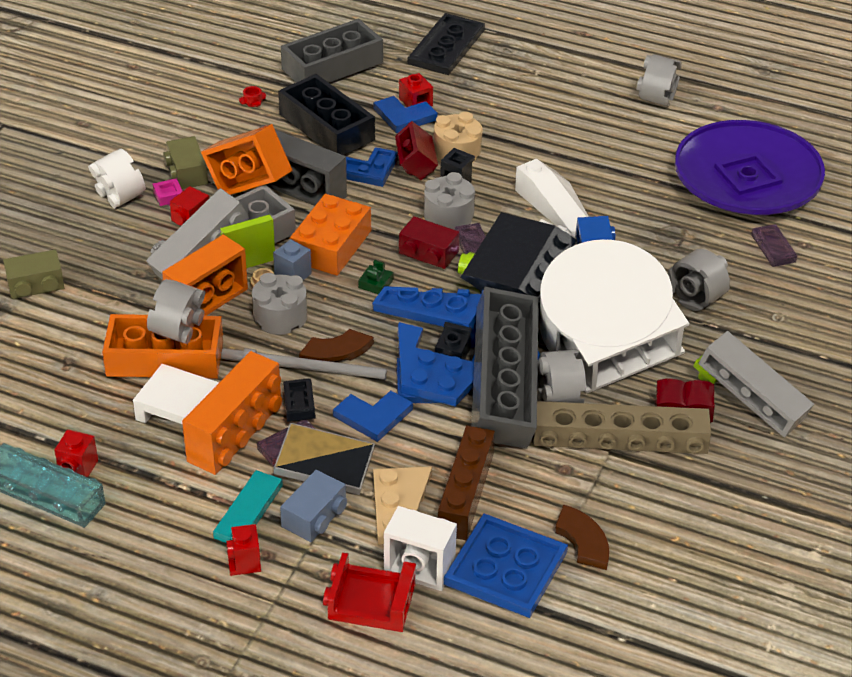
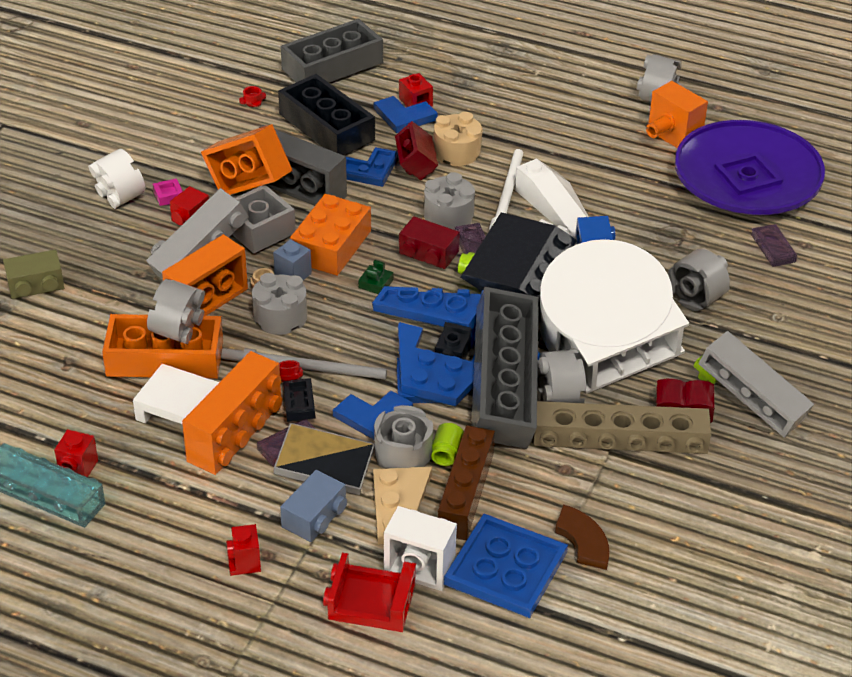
(186, 162): olive brick -> none
(249, 504): teal tile -> none
(256, 238): lime tile -> none
(290, 370): none -> red plate
(347, 345): reddish brown tile -> none
(403, 438): none -> light grey brick
(446, 44): black tile -> none
(446, 443): none -> lime brick
(457, 162): black brick -> none
(509, 185): none -> white bar
(675, 113): none -> orange brick

